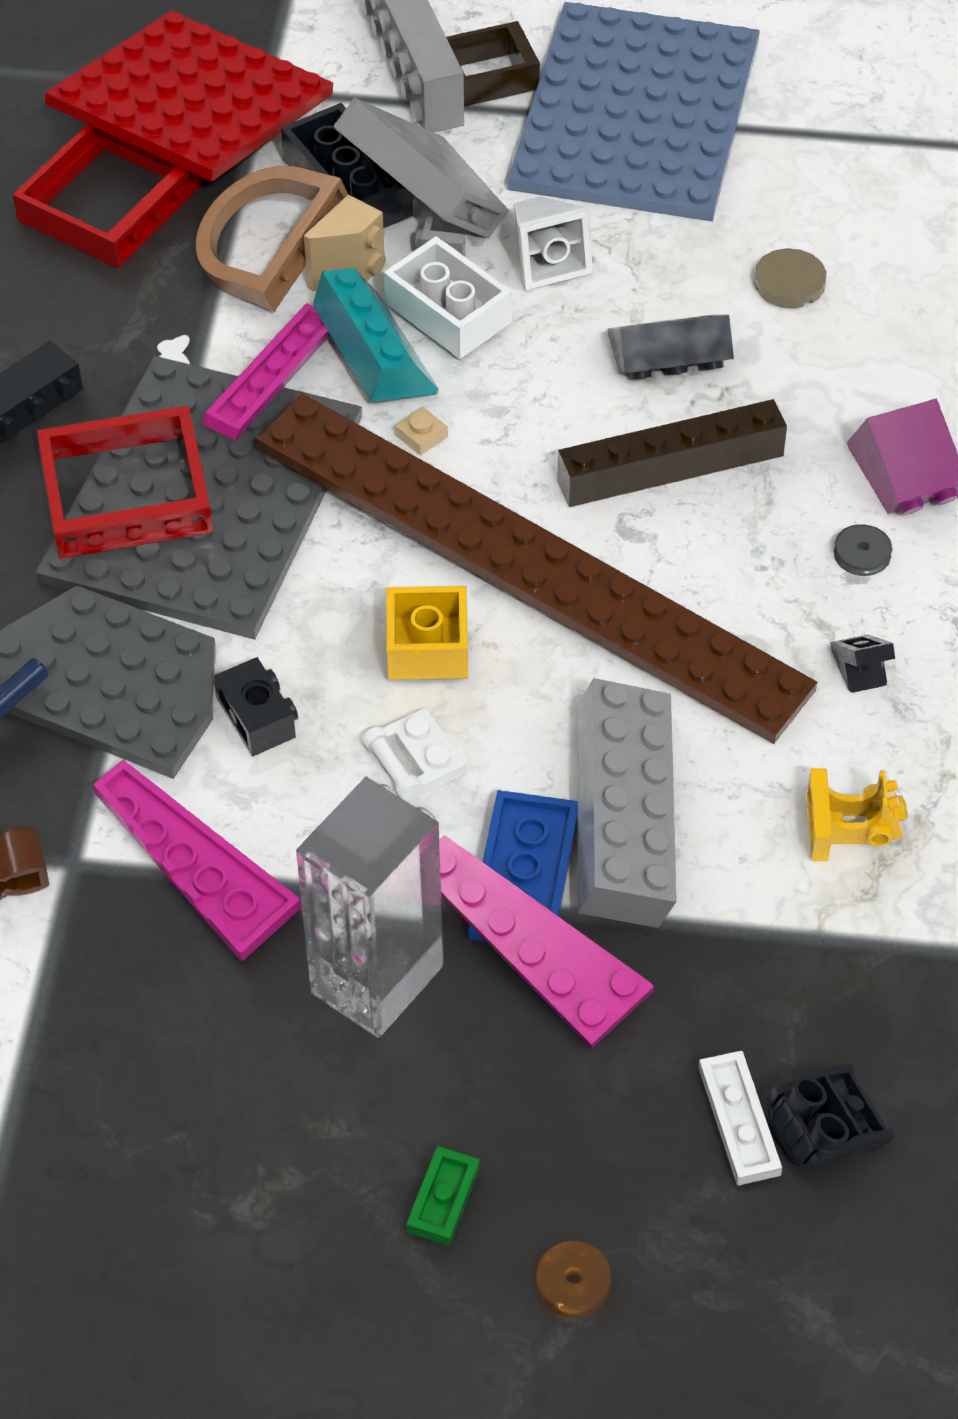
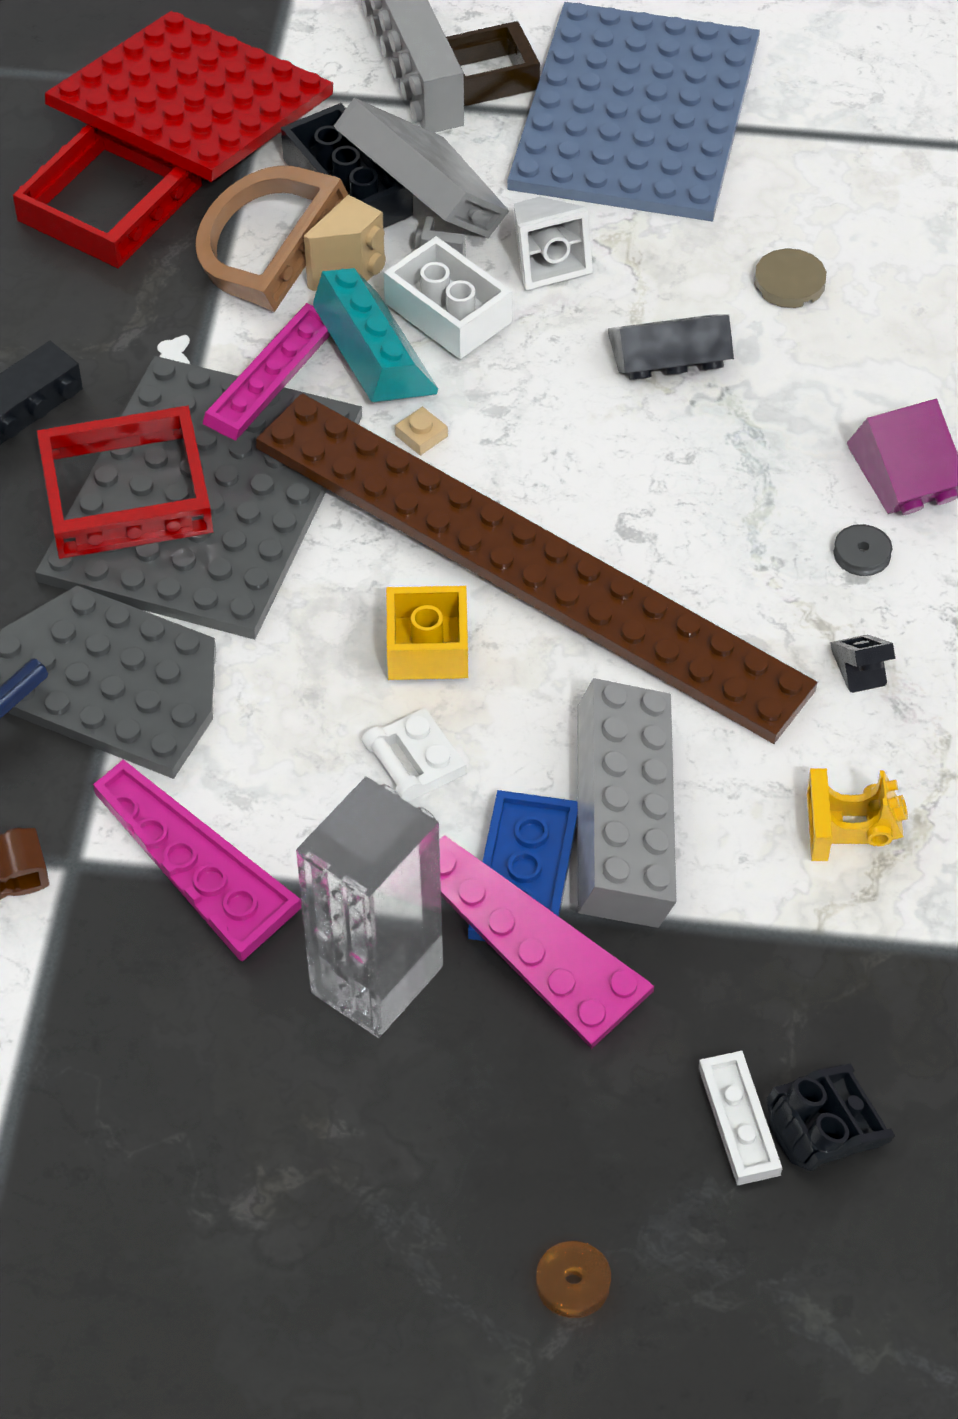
(256, 706): black brick -> none
(443, 1196): green plate -> none
(671, 452): dark brown brick -> none

